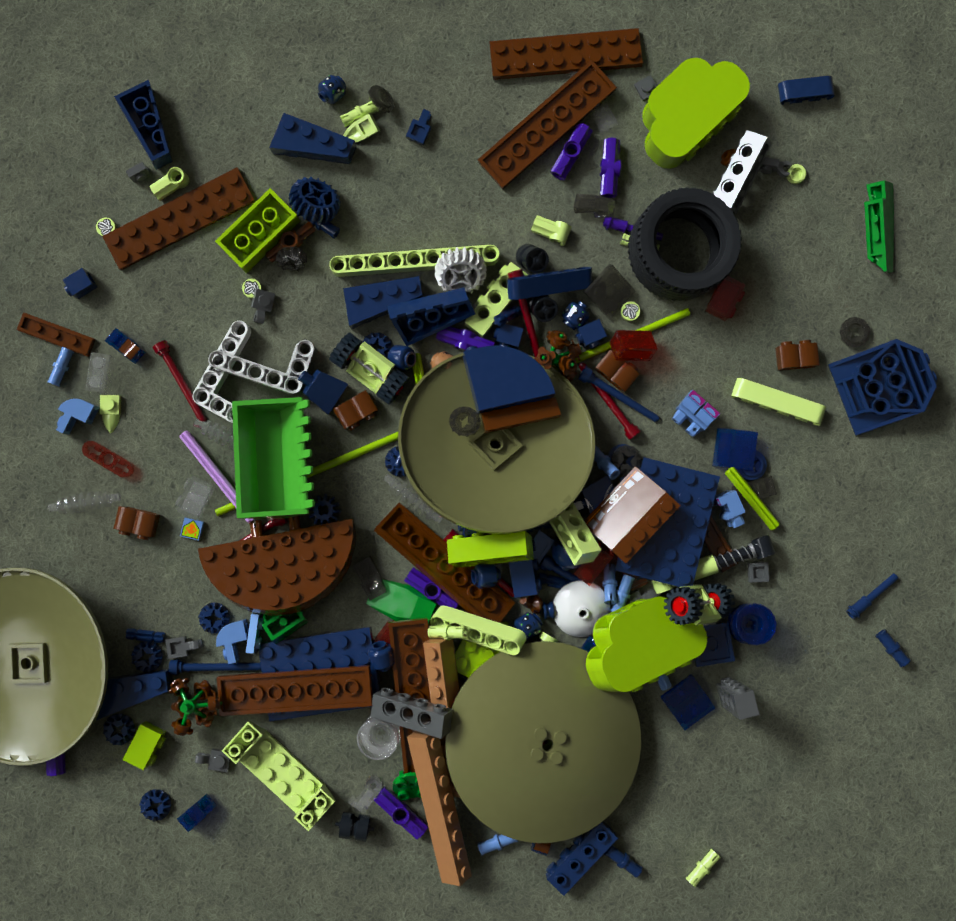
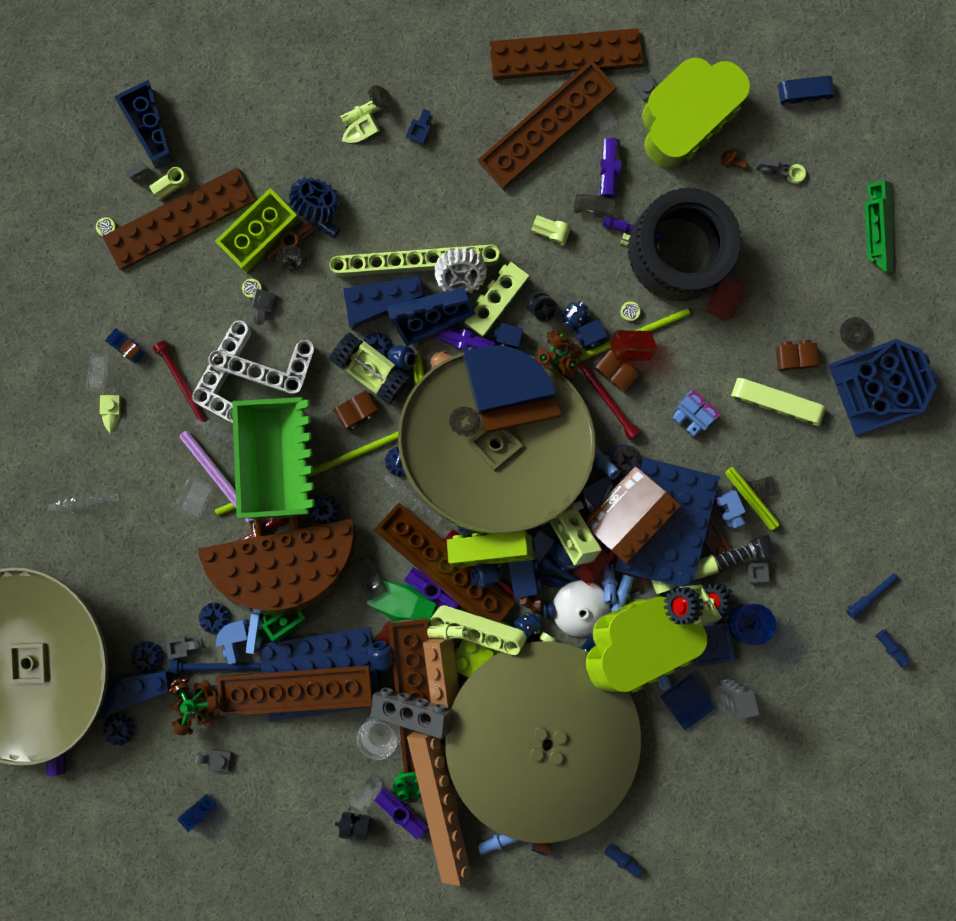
(56, 334): reddish brown tile -> none
(60, 366): medium blue pin -> none
(74, 410): medium blue brick -> none
(79, 283): dark blue brick -> none
(93, 456): clear red beam -> none
(136, 521): reddish brown brick -> none
(144, 746): lime brick -> none
(145, 635): dark blue axle -> none
(157, 796): dark blue gear -> none
(192, 529): tile -> none
(280, 773): yellowish green slope -> none
(306, 140): dark blue wedge -> none
(322, 389): dark blue torso -> none
(332, 89): dark blue head -> none
(507, 315): dark blue axle -> none
(527, 316): dark red piece -> none
(532, 258): black wheel -> none
(549, 283): dark blue beam -> none
(576, 142): dark purple piece -> none
(580, 857): dark blue brick -> none
(588, 376): dark blue piece -> none
(609, 291): clear smoke plate -> none
(703, 867): yellowish green pin -> none
(735, 449): clear blue slope -> none
(750, 142): brick -> none
(760, 468): dark blue gear -> none

